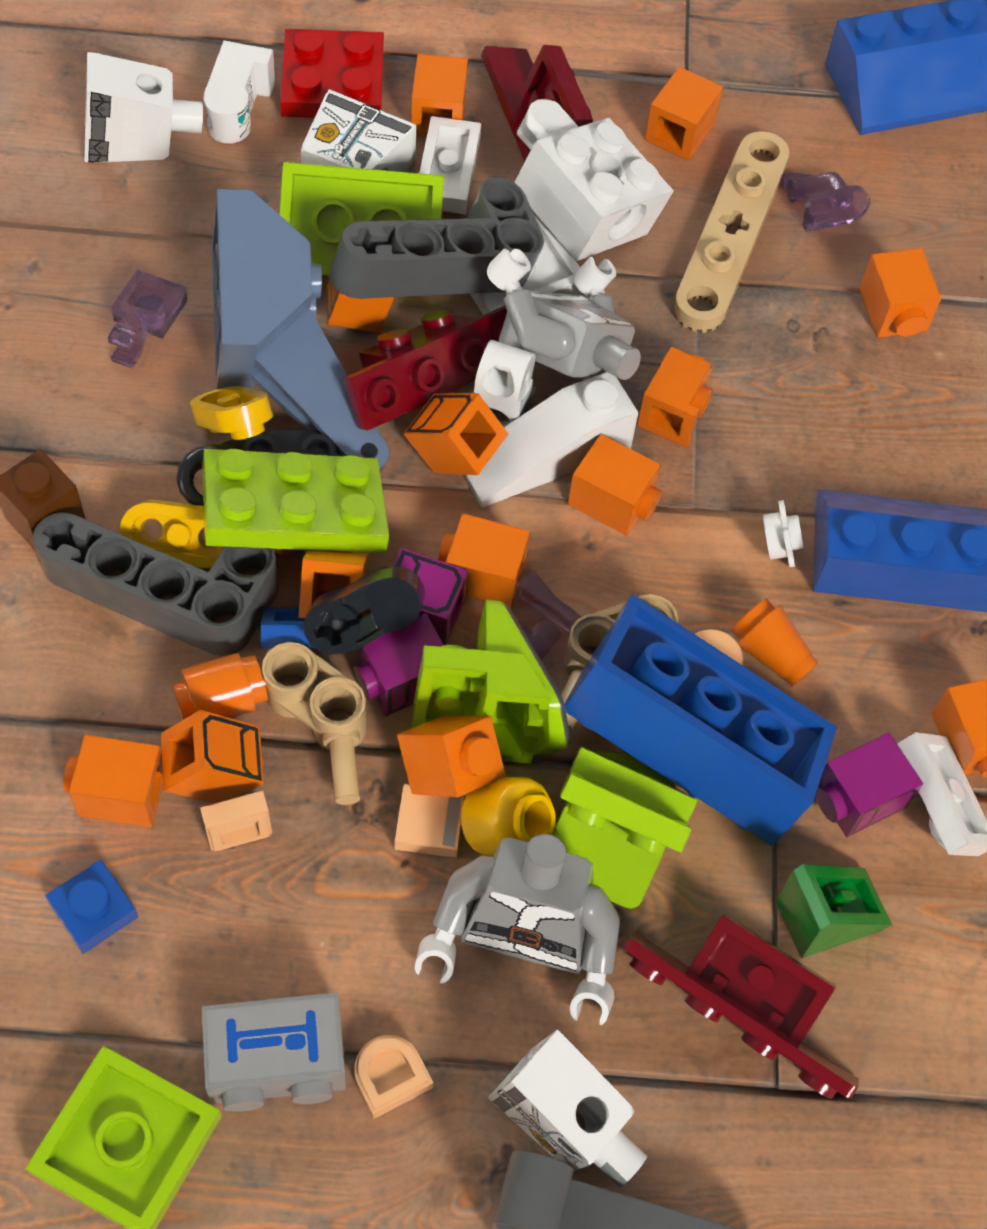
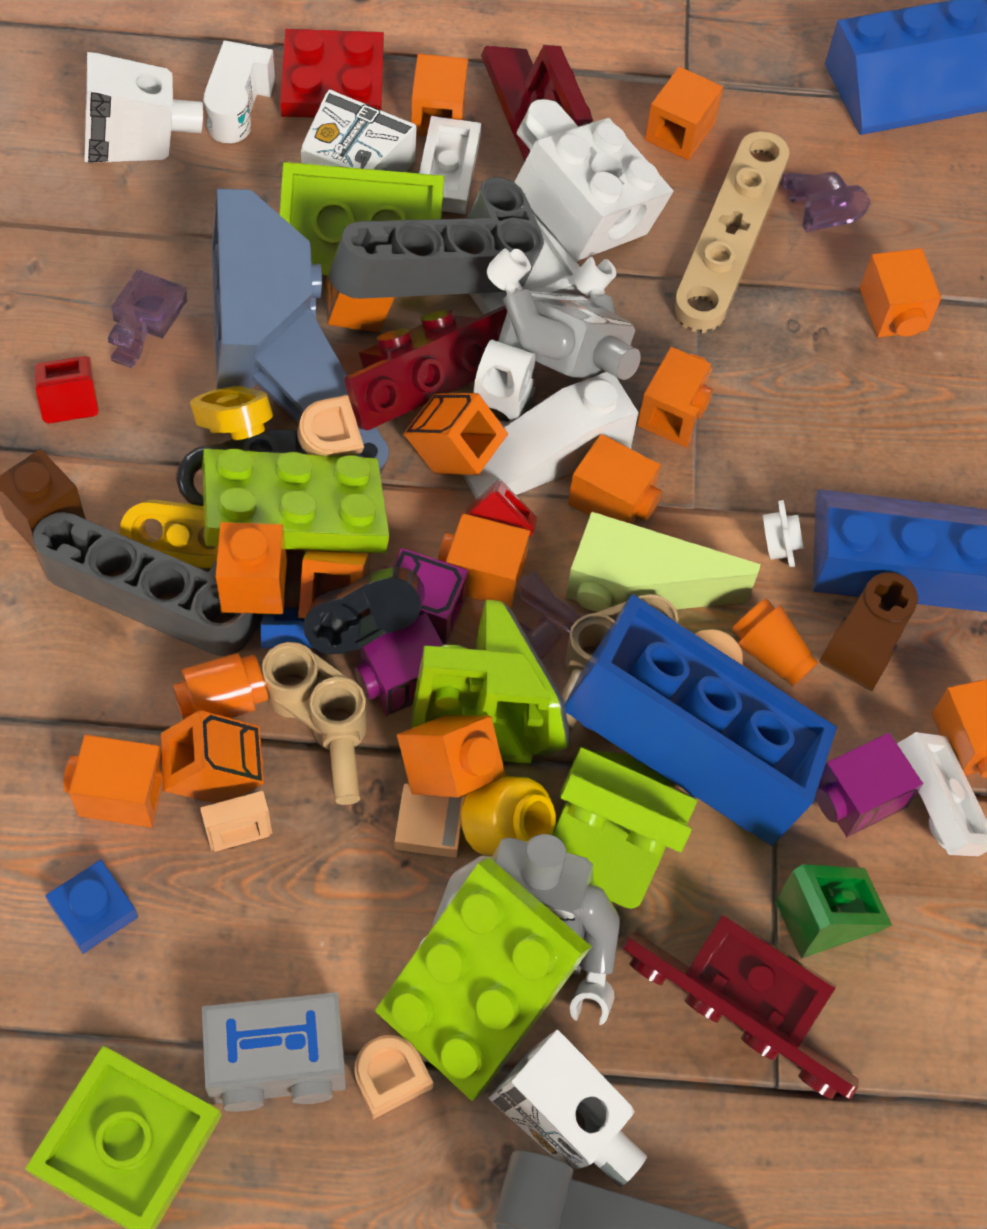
(66, 389): none -> red slope
(251, 568): none -> orange brick
(330, 428): none -> light nougat tile
(482, 978): none -> lime plate
(503, 506): none -> red slope
(629, 560): none -> yellowish green slope
(870, 634): none -> reddish brown piece

